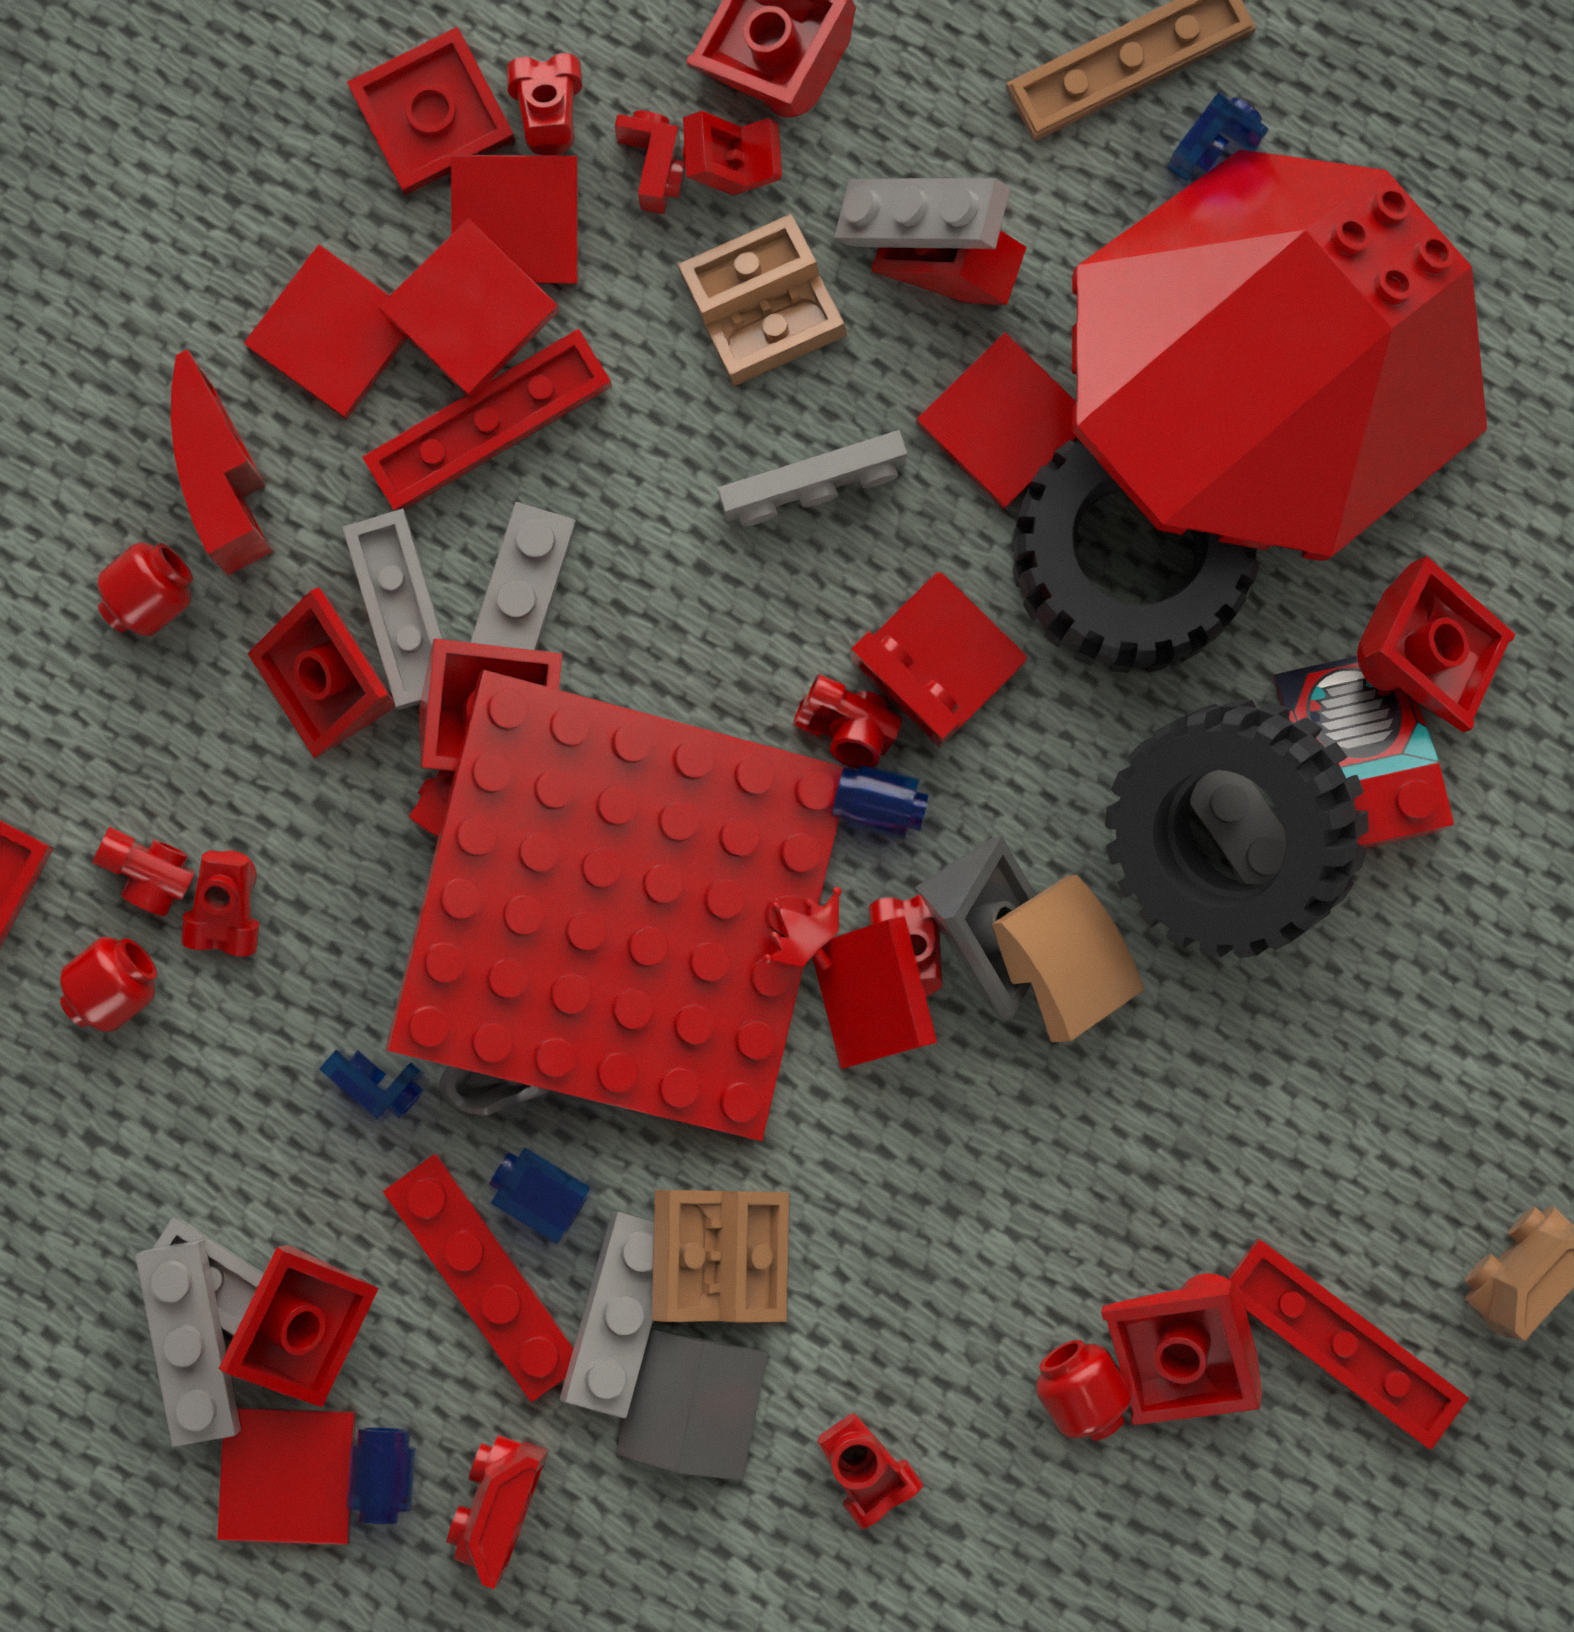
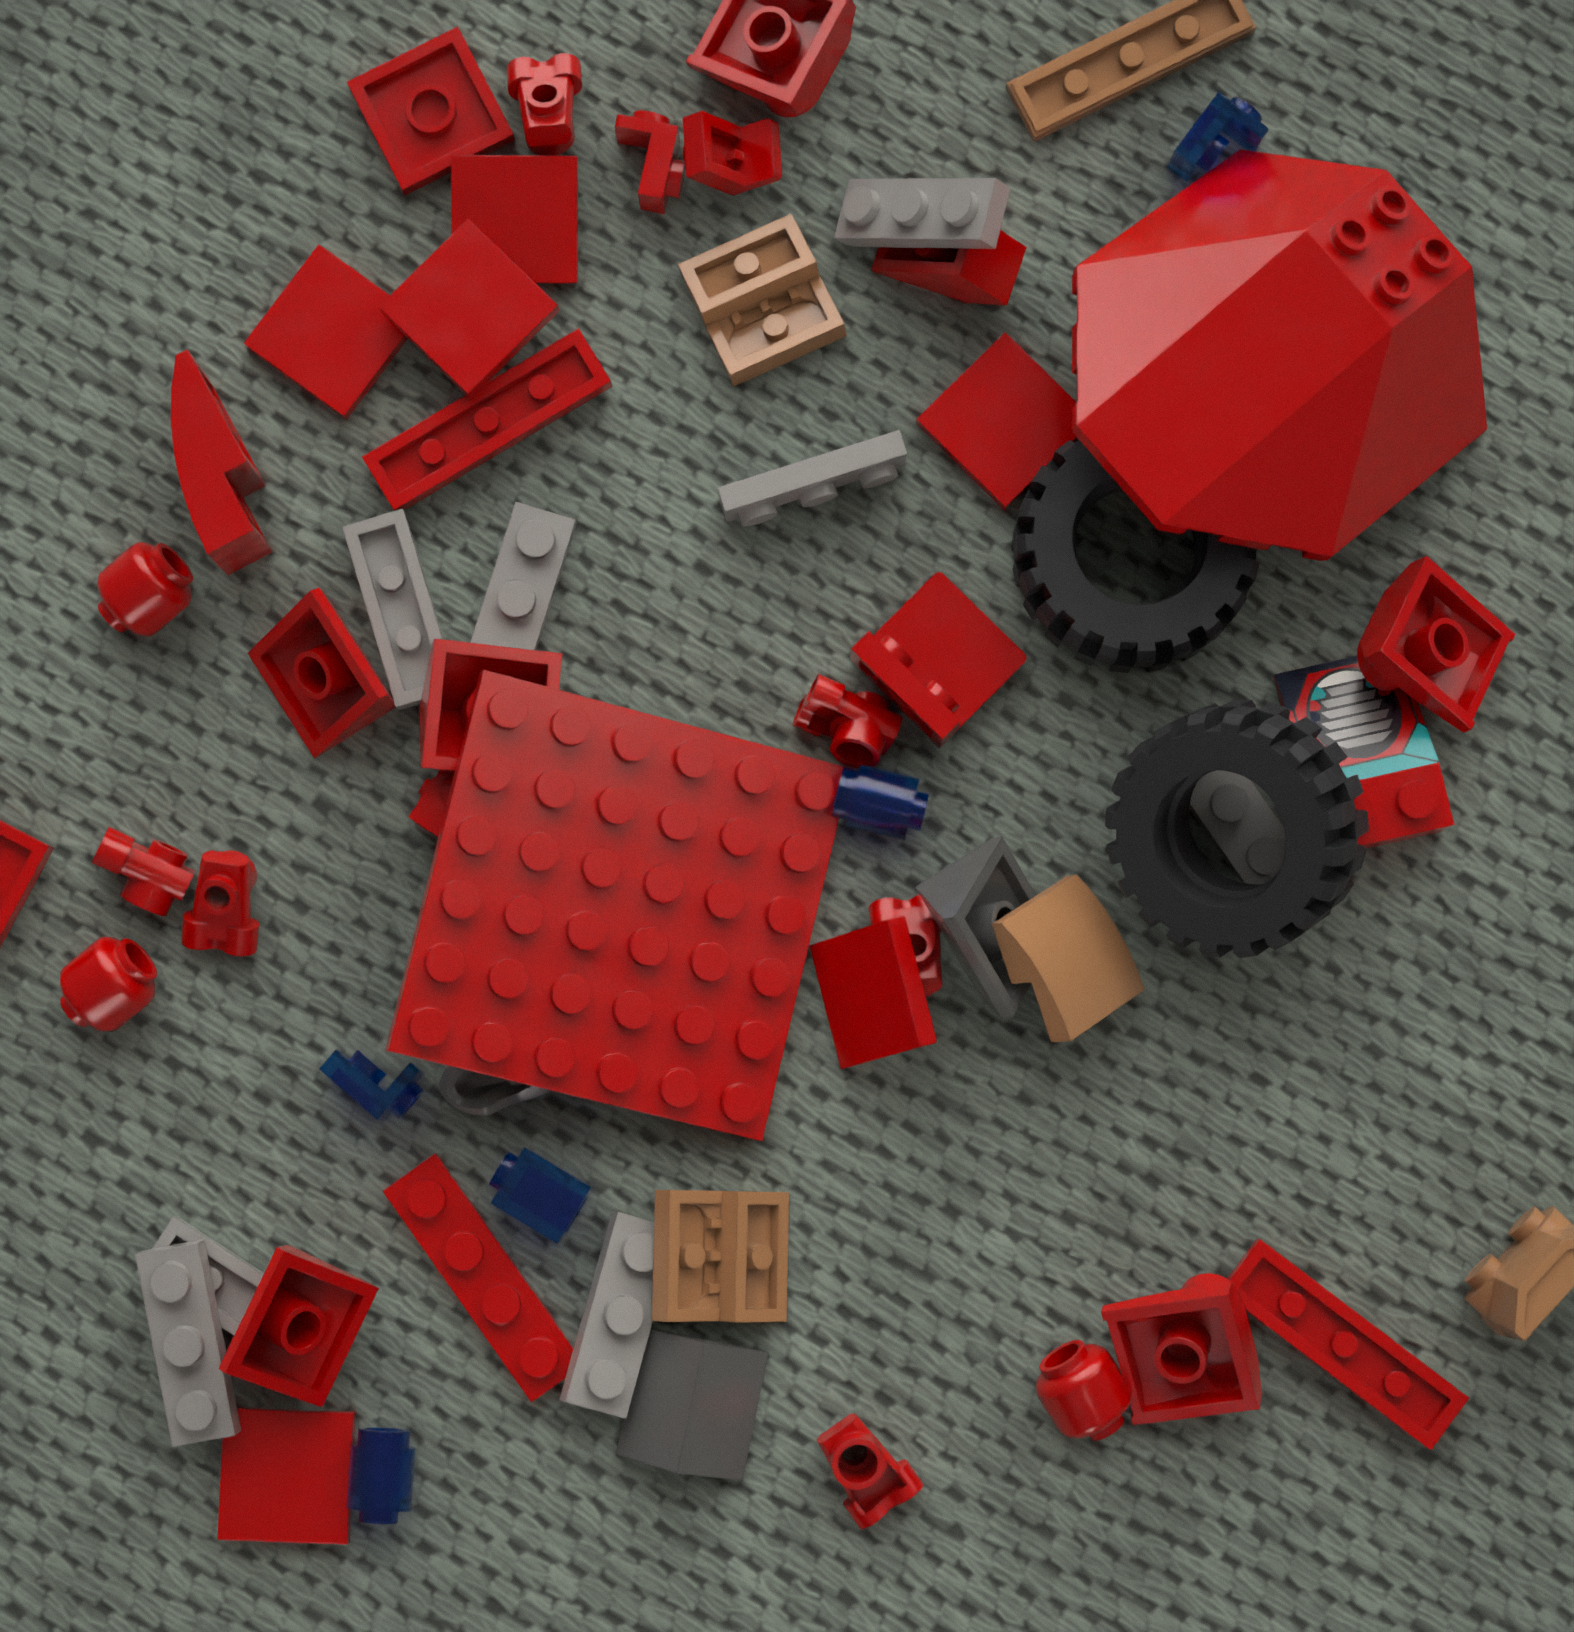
(492, 1525): red slope -> none
(805, 933): red piece -> none

